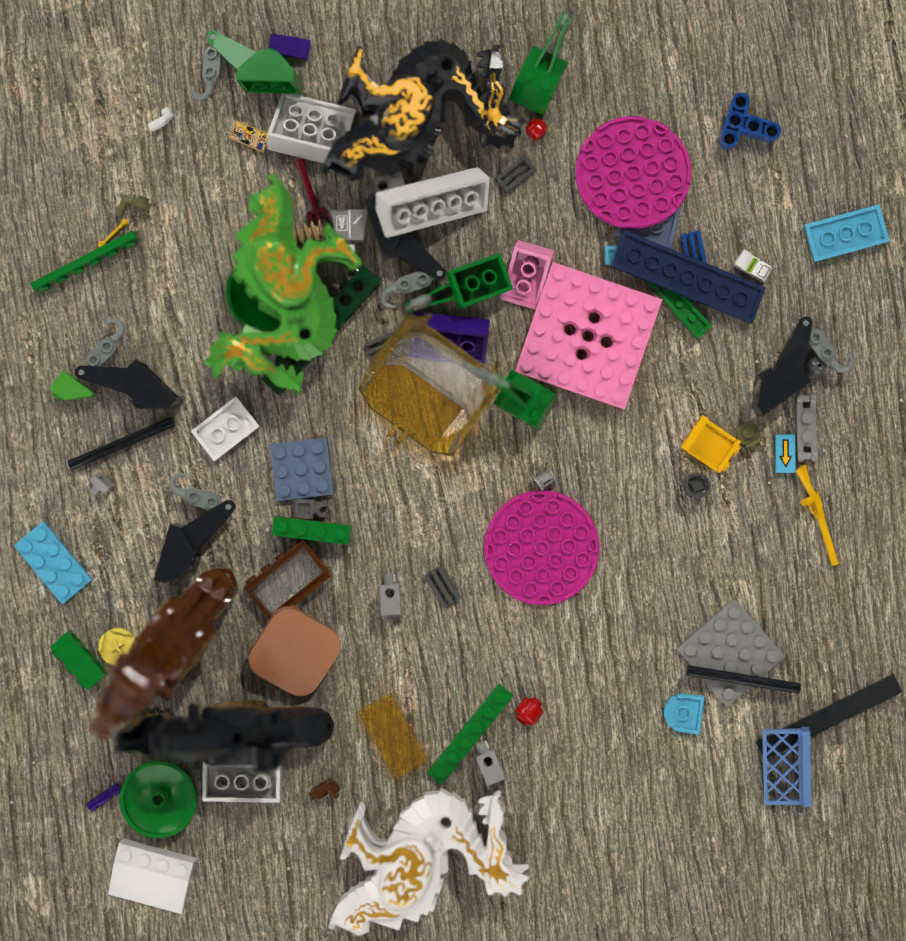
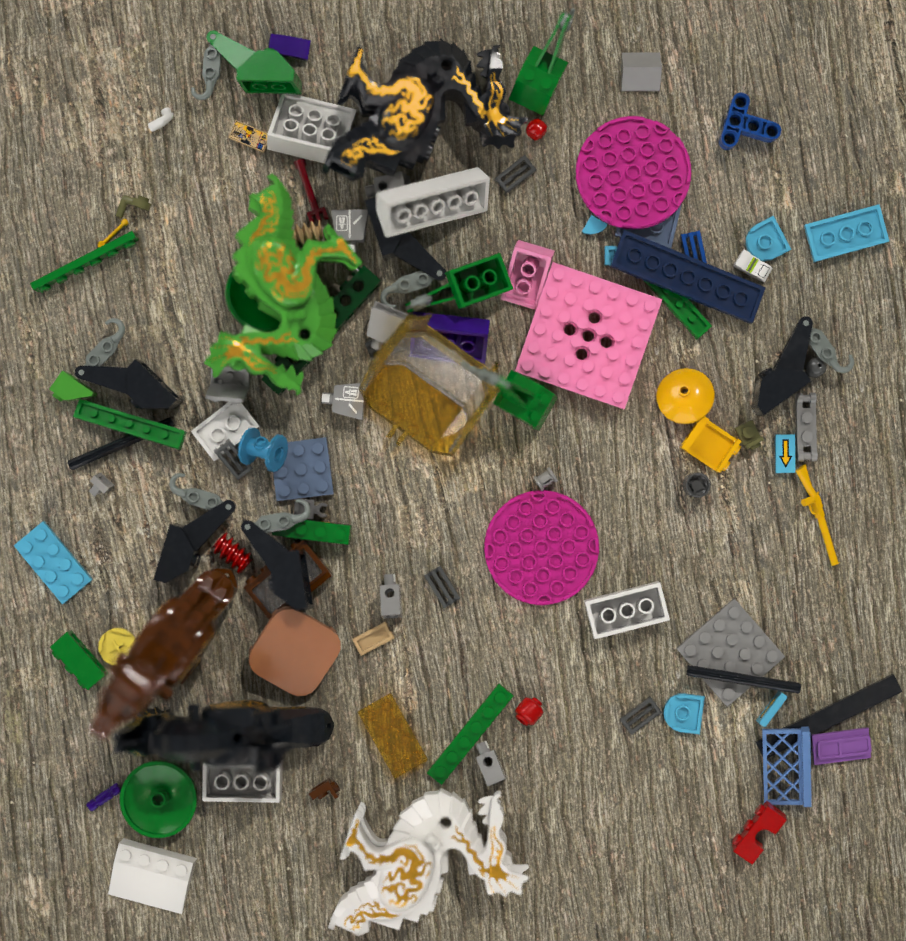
(130, 424): none -> green plate
(223, 447): none -> dark grey tile
(229, 386): none -> light grey bracket
(232, 553): none -> red piece
(255, 445): none -> dark azure hose
(287, 568): none -> black slope
(346, 400): none -> light grey torso
(373, 638): none -> tan tile
(383, 323): none -> light grey torso
(594, 226): none -> medium azure tile
(626, 610): none -> white brick
(627, 724): none -> dark grey tile
(640, 71): none -> light grey slope
(685, 407): none -> yellow dish
(766, 240): none -> medium azure tile
(766, 818): none -> red arch
(771, 709): none -> medium azure tile
(841, 746): none -> medium lavender piece

